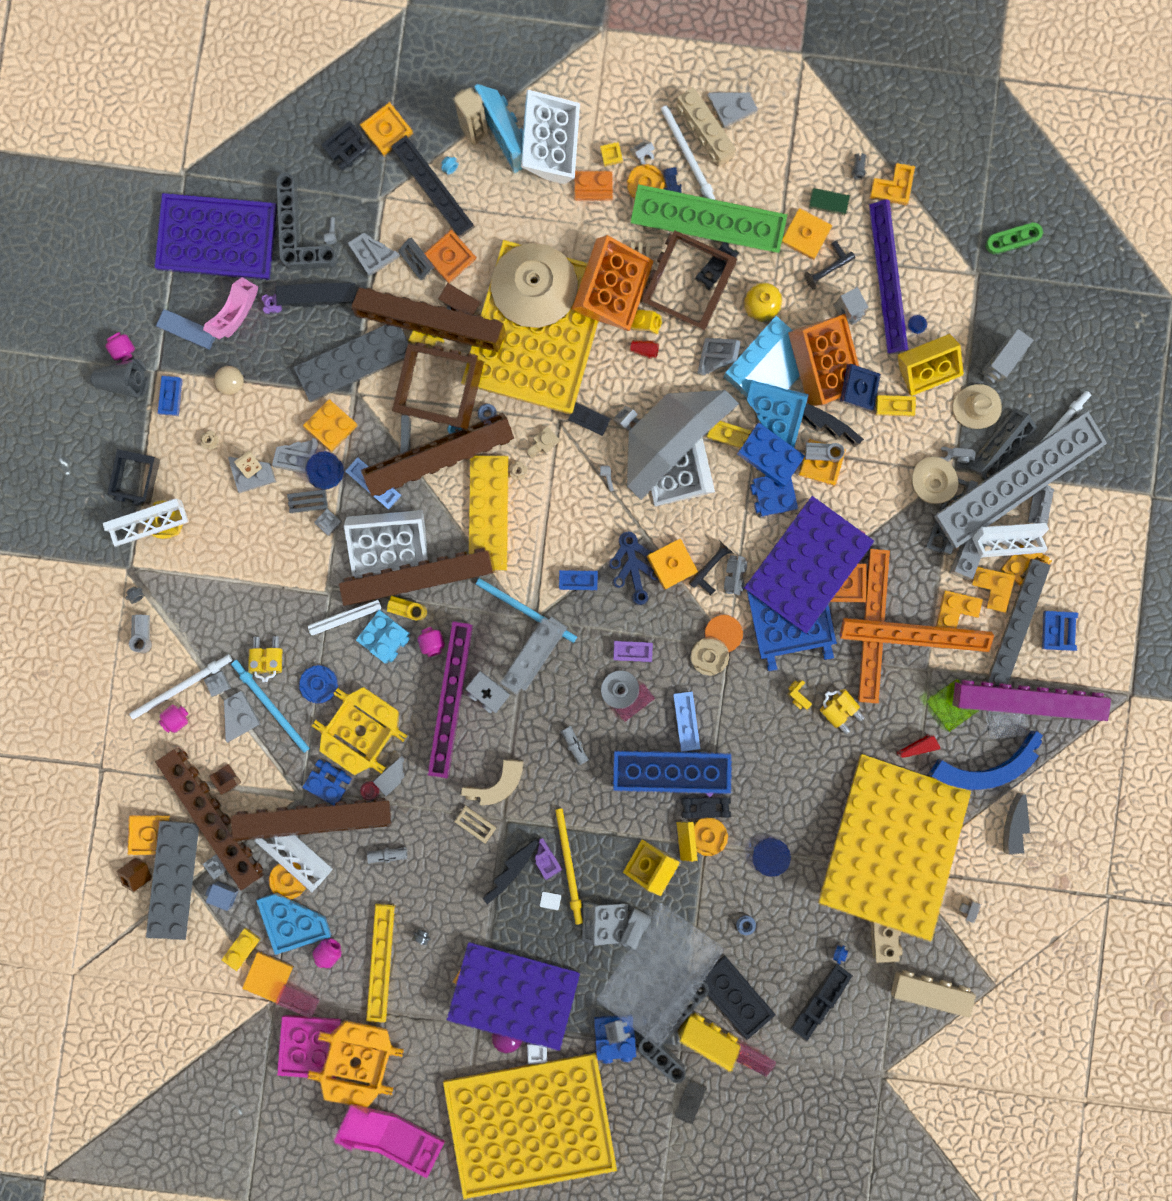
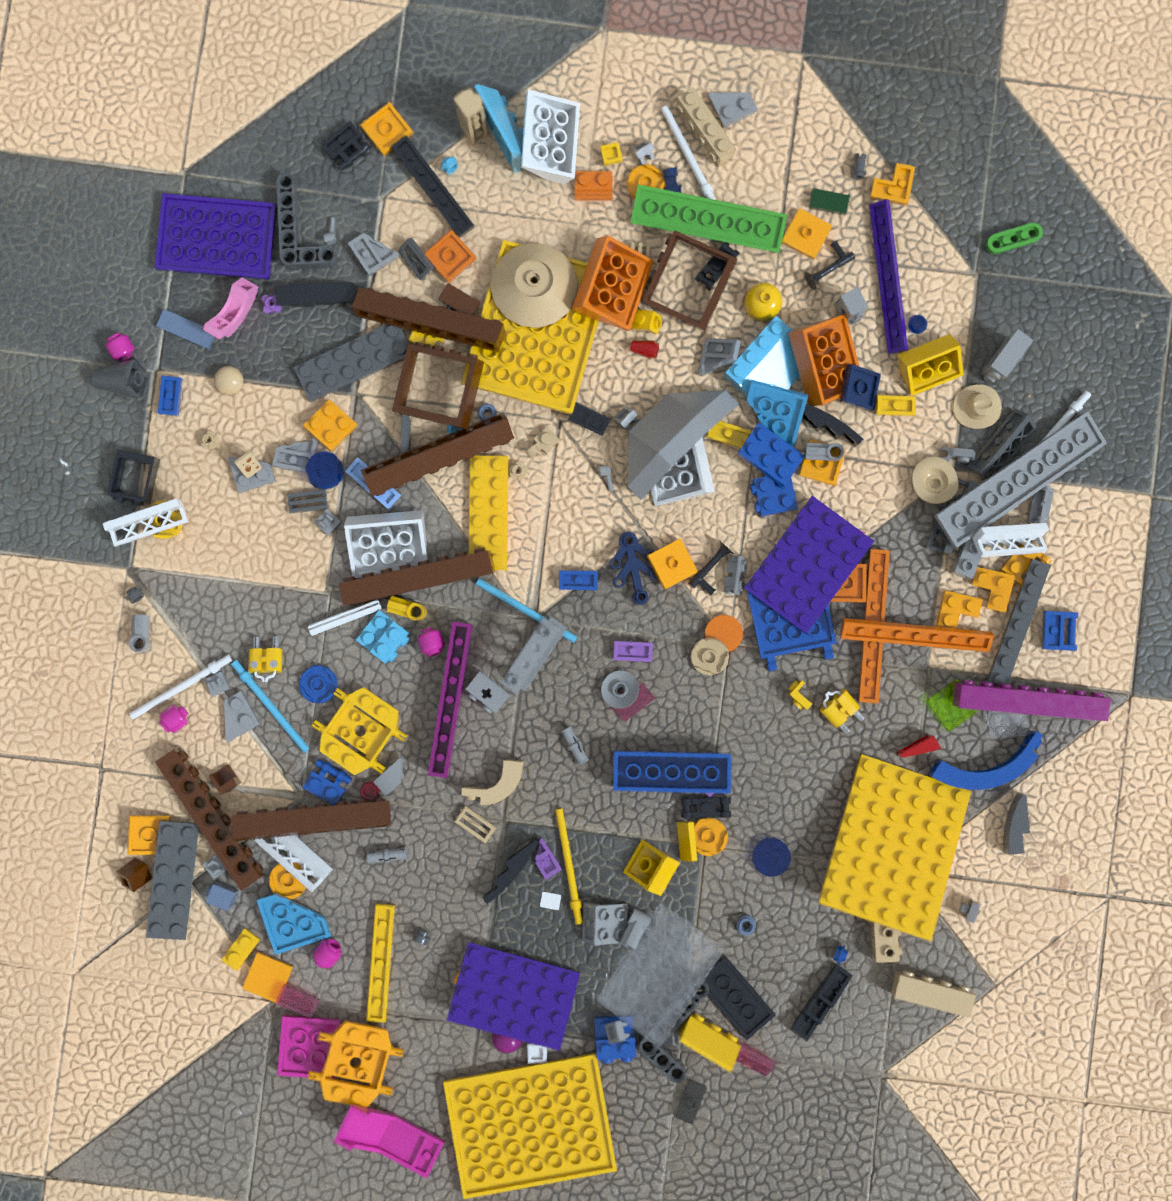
(686, 721): light blue plate -> none

